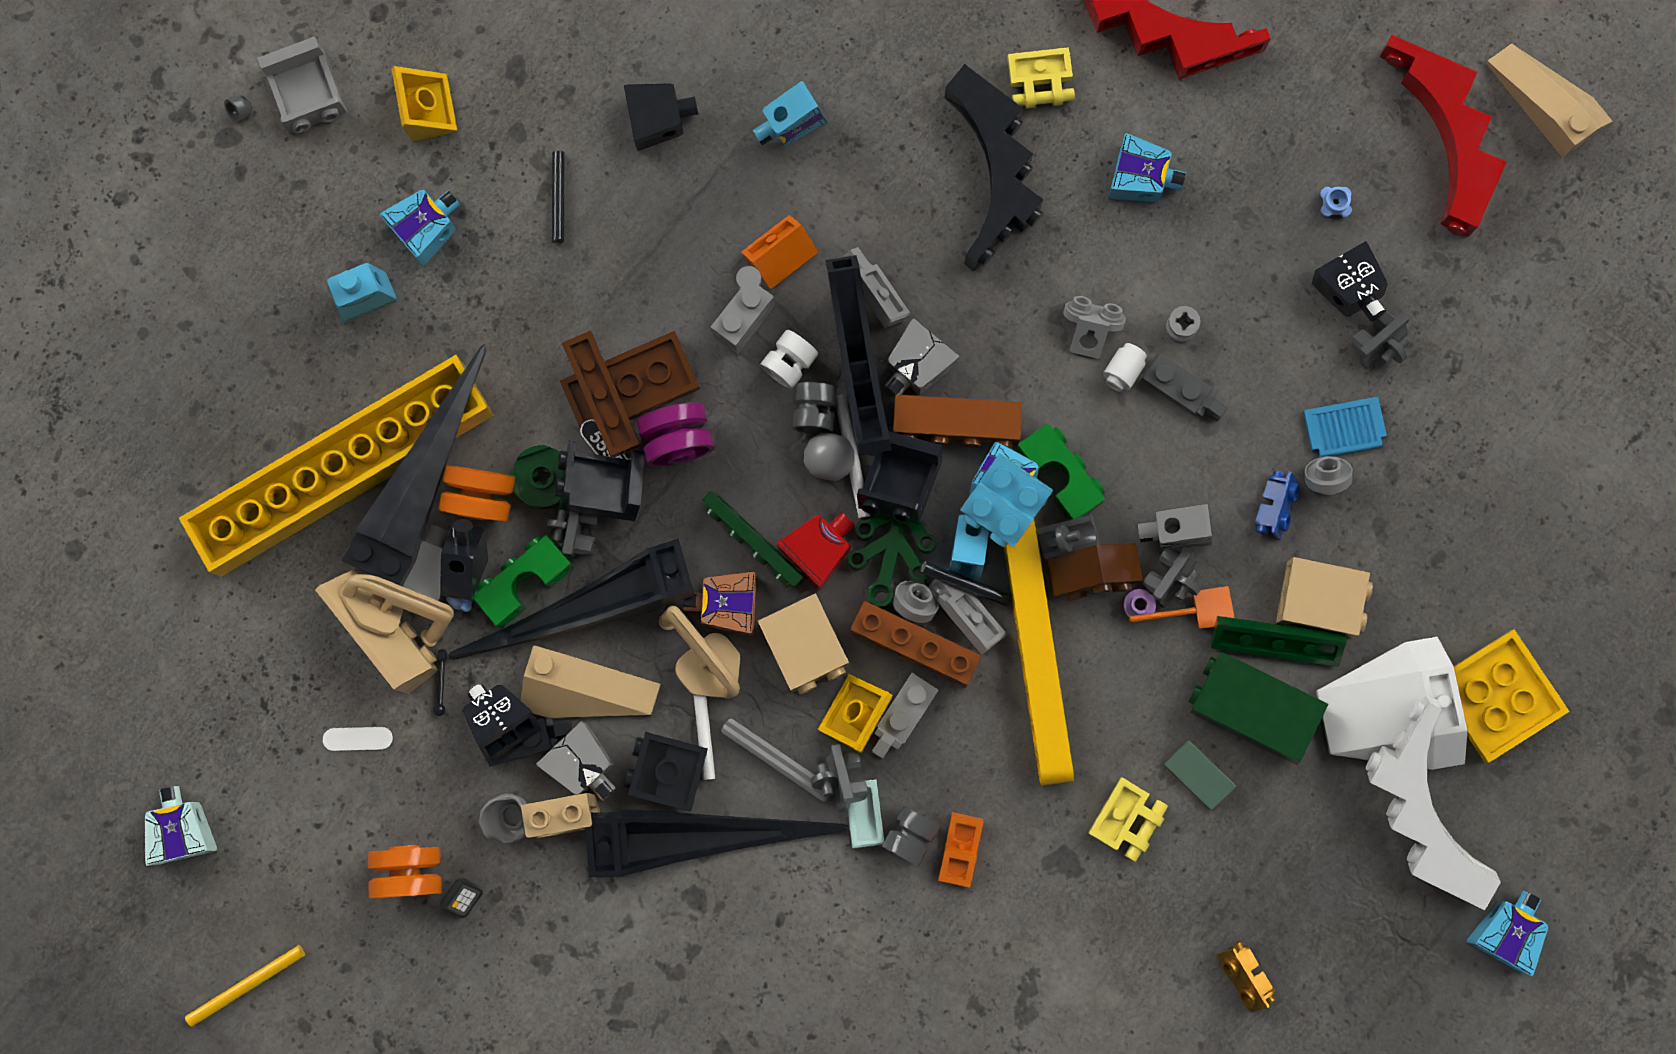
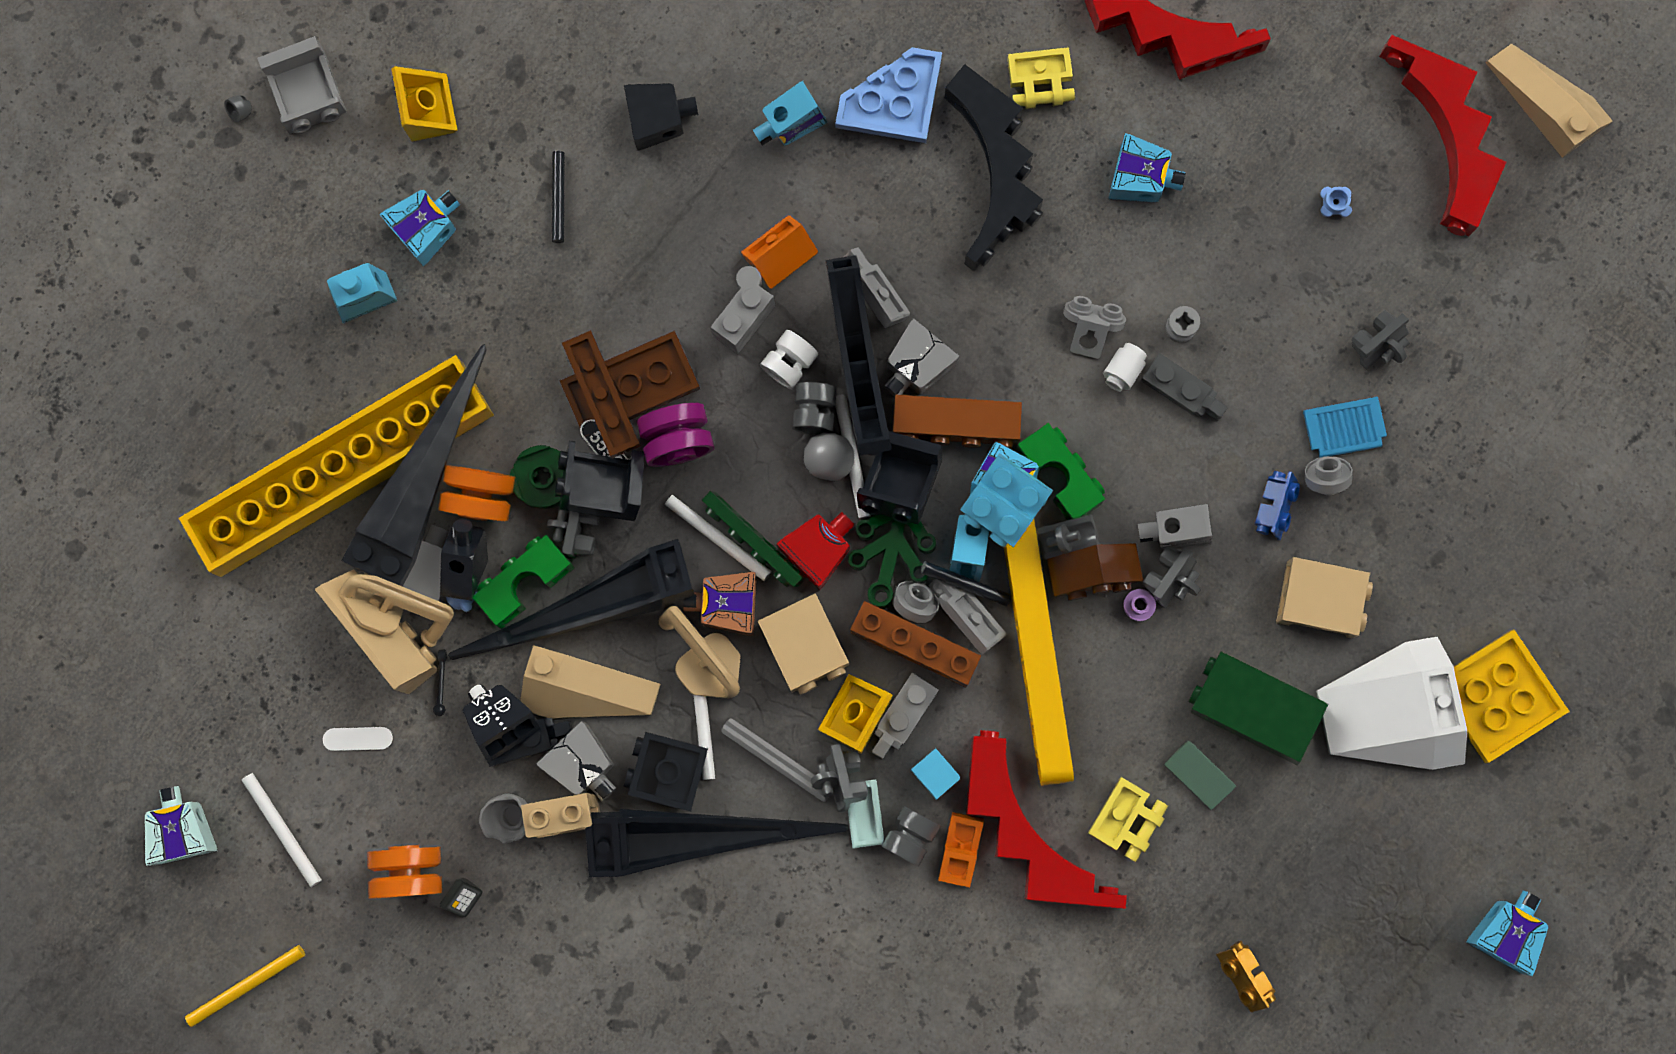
(281, 830): none -> white bar
(717, 537): none -> white bar
(894, 98): none -> light blue plate
(935, 774): none -> medium azure panel
(1048, 874): none -> red arch
(1208, 605): orange piece -> none
(1278, 641): dark green plate -> none
(1353, 282): black torso -> none
(1438, 855): white arch -> none

